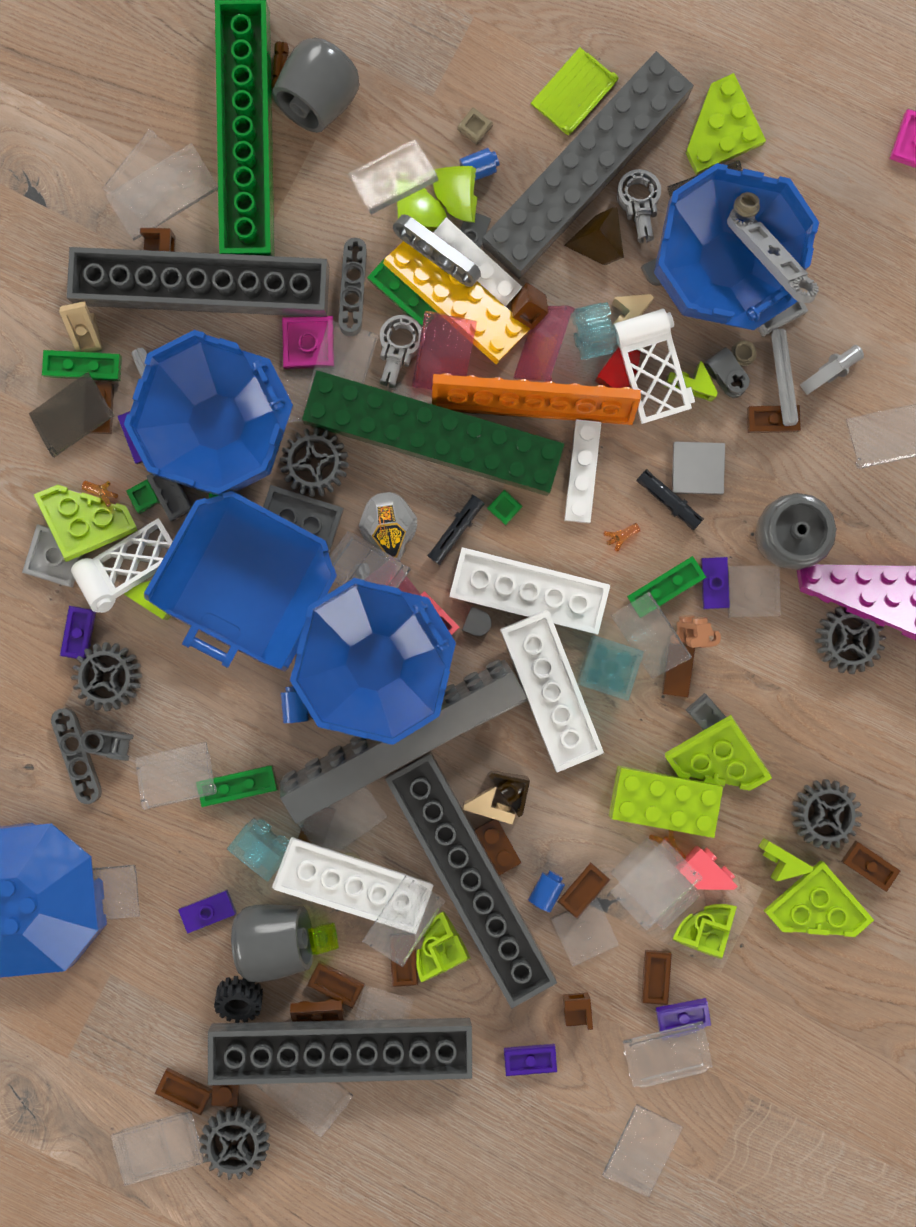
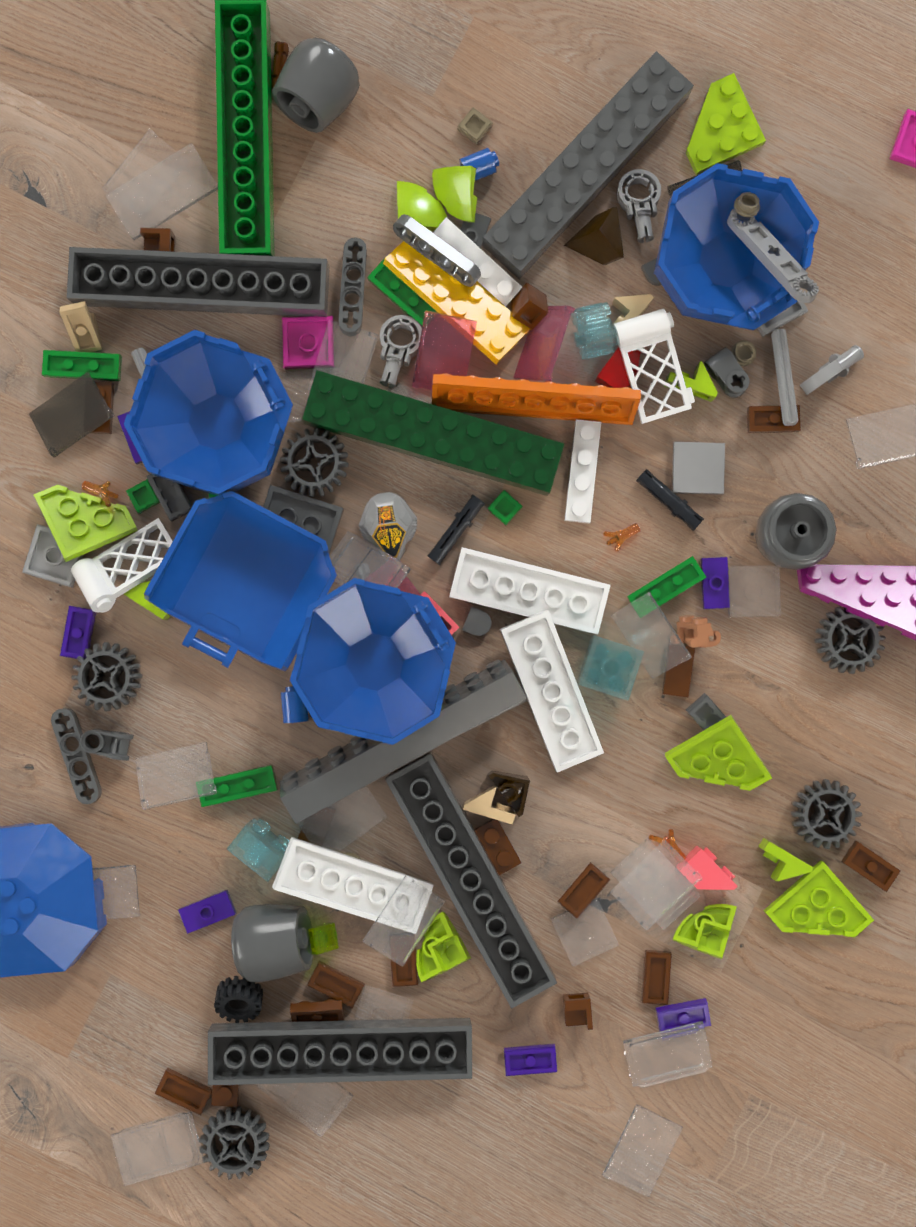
(393, 177): clear tile -> none
(547, 891): blue brick -> none
(574, 91): lime piece -> none
(665, 801): lime brick -> none

